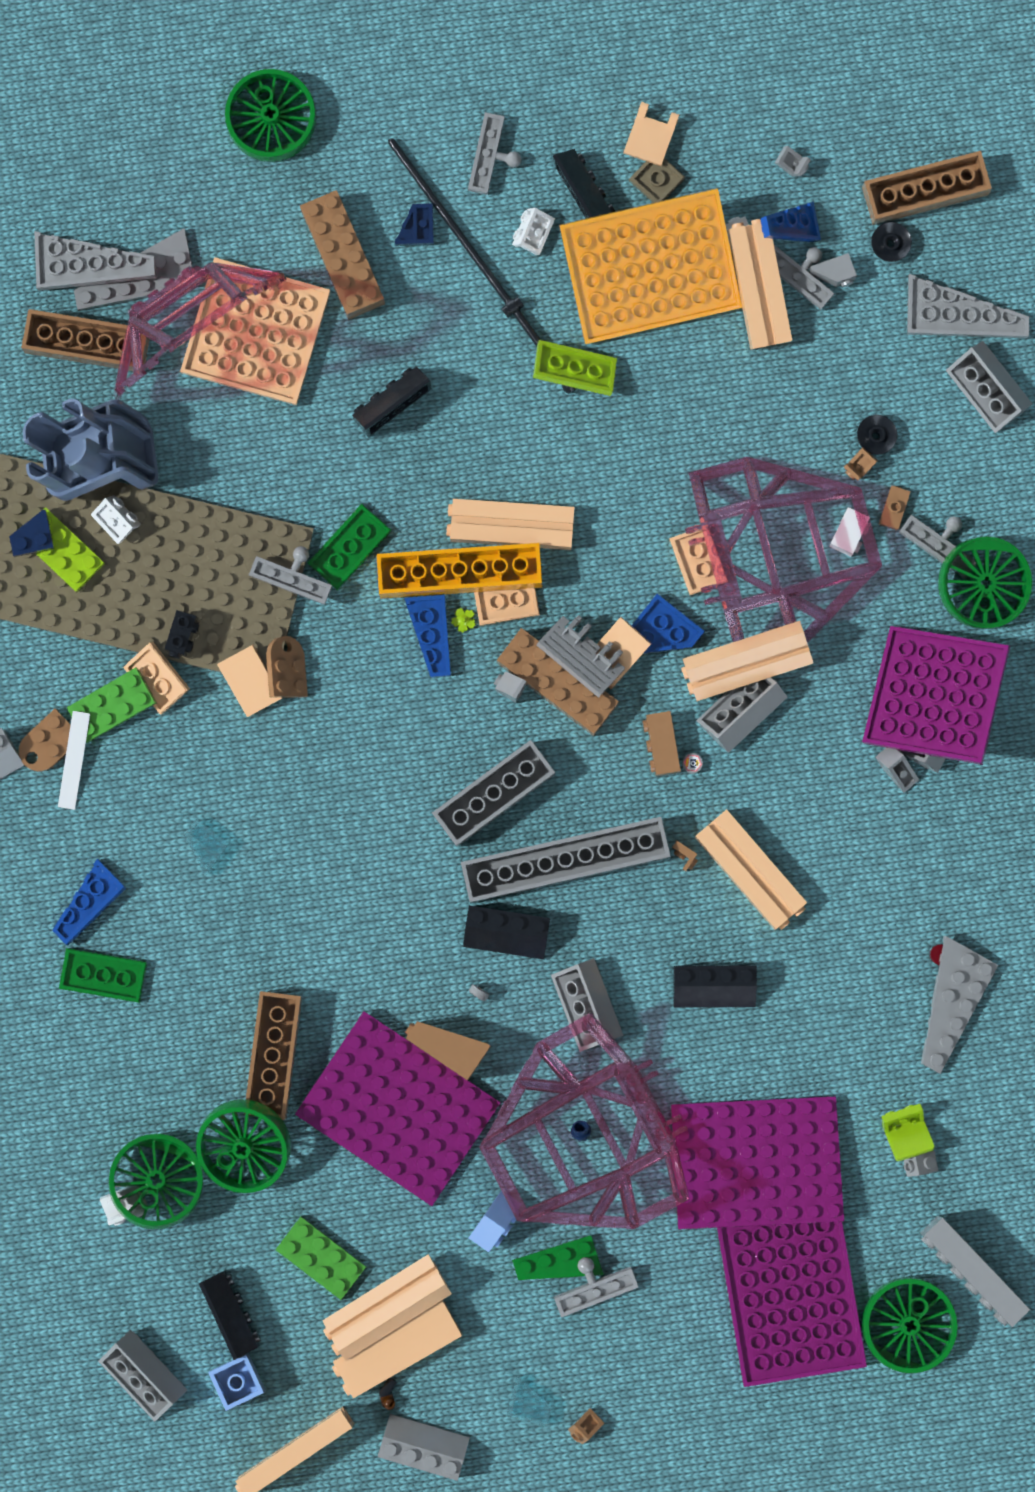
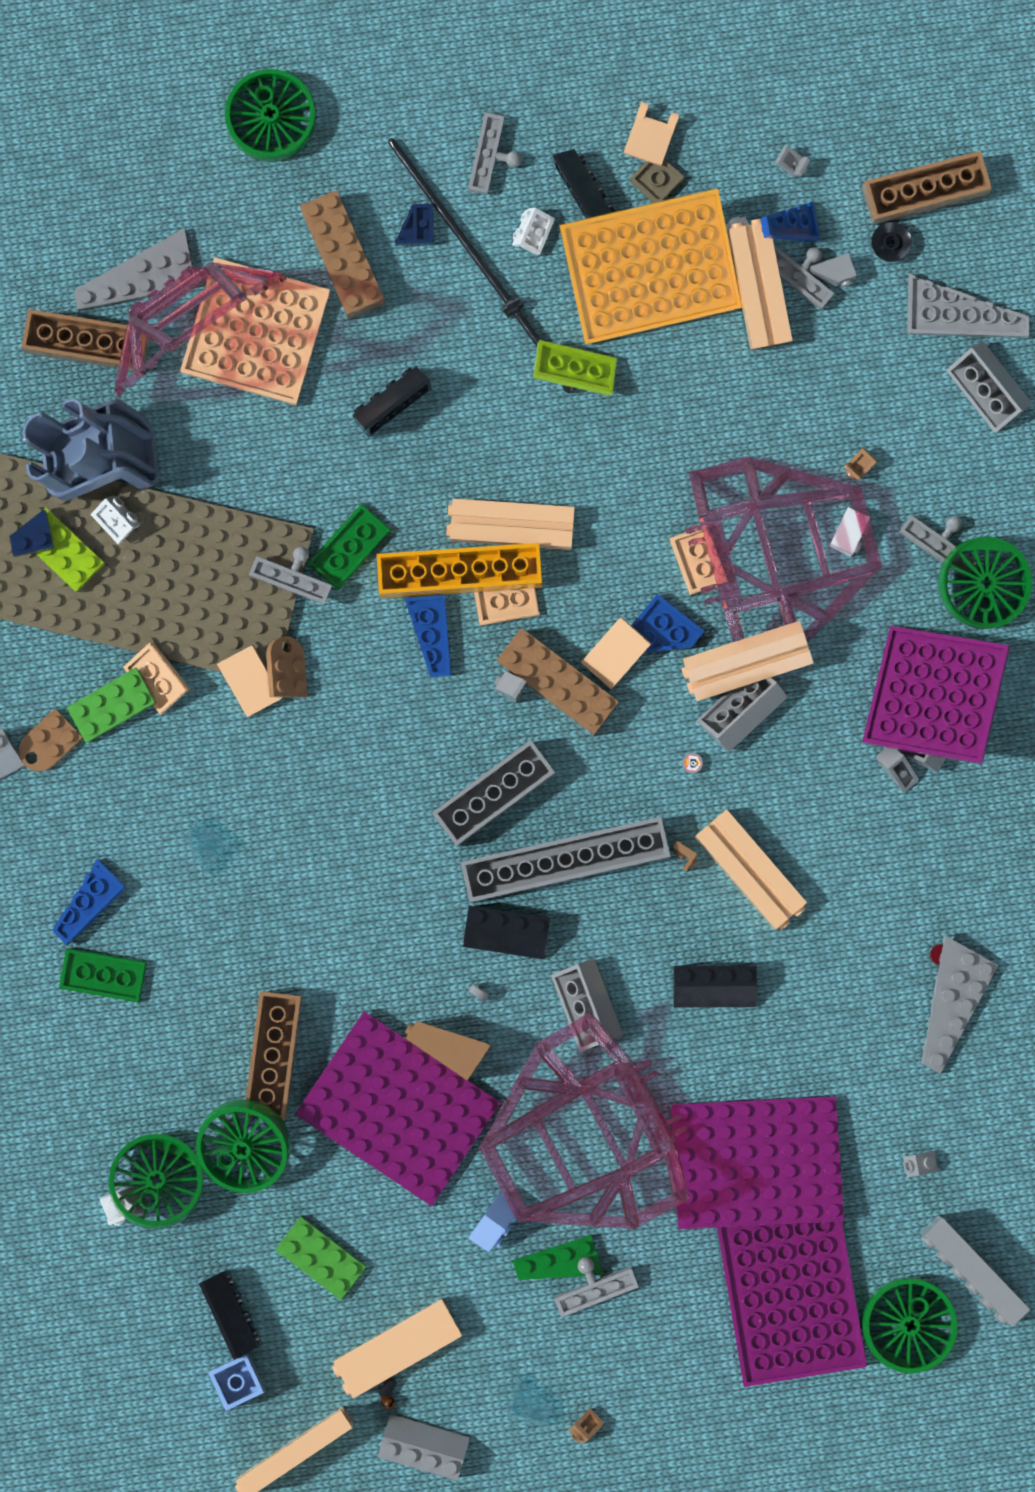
(73, 760): white sticker -> none
(80, 263): light grey wing -> none
(142, 1375): light grey slope -> none
(181, 634): black brick -> none
(386, 1308): light nougat brick -> none
(463, 620): lime plant -> none
(580, 657): light grey hinge -> none
(581, 1131): dark blue plate -> none
(661, 744): medium nougat brick -> none
(883, 427): black dish -> none
(894, 507): medium nougat plate -> none
(907, 1132): lime bracket -> none

